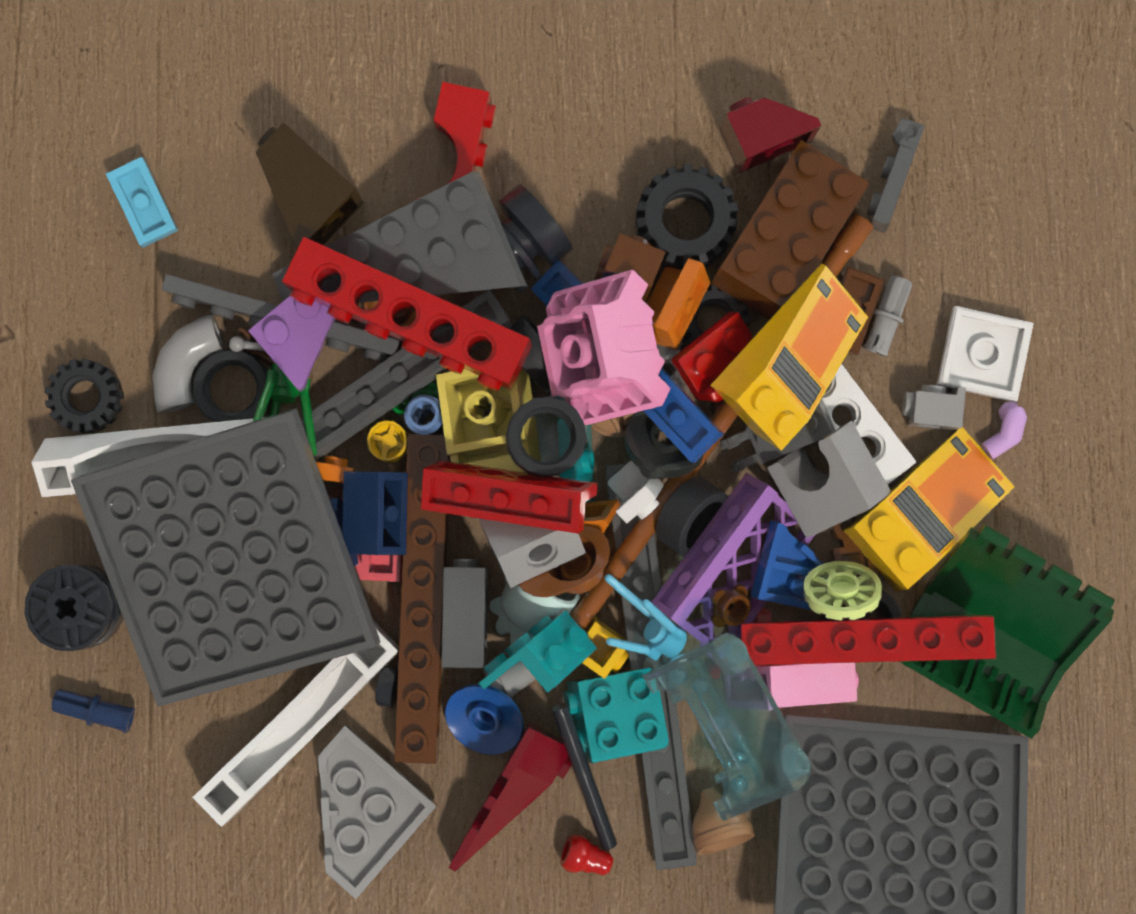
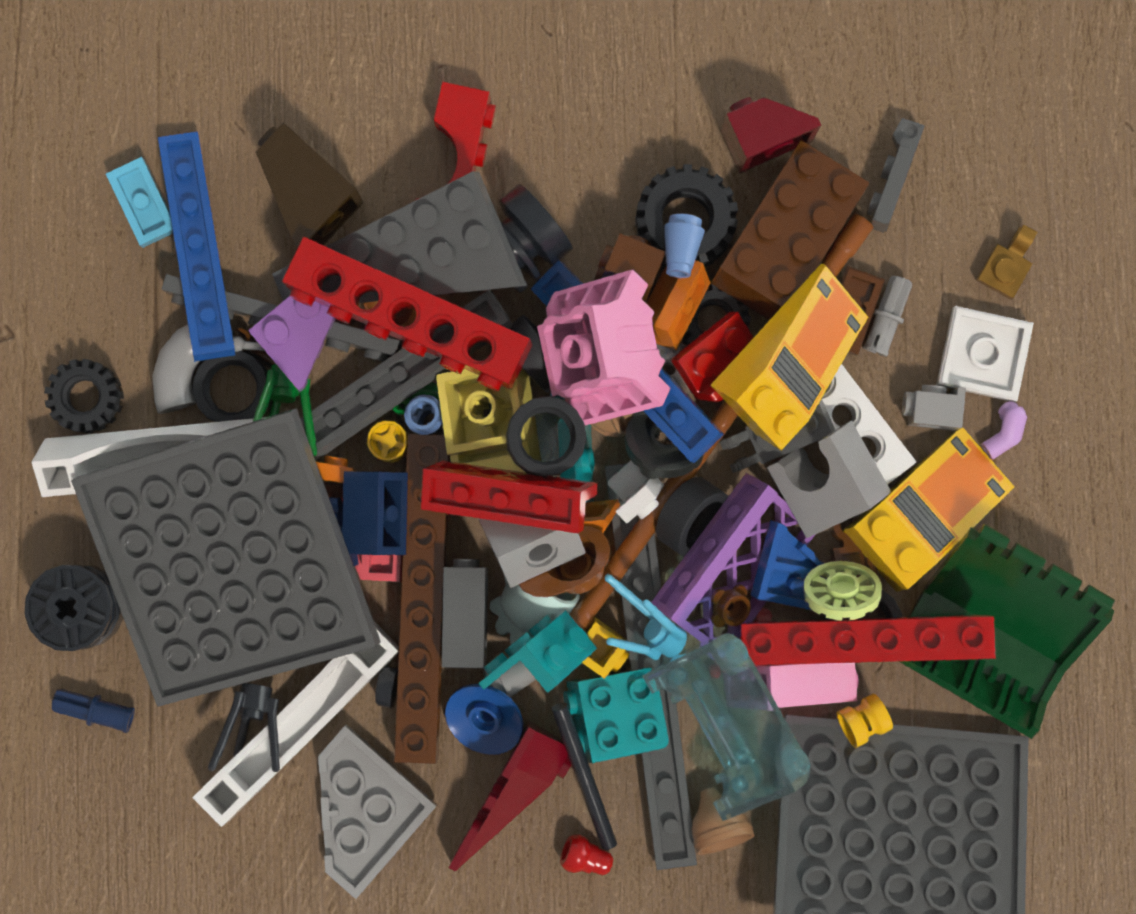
(196, 247): none -> blue plate
(249, 703): none -> black plant
(682, 243): none -> medium blue cone
(864, 720): none -> yellow wheel
(1006, 267): none -> pearl gold plate

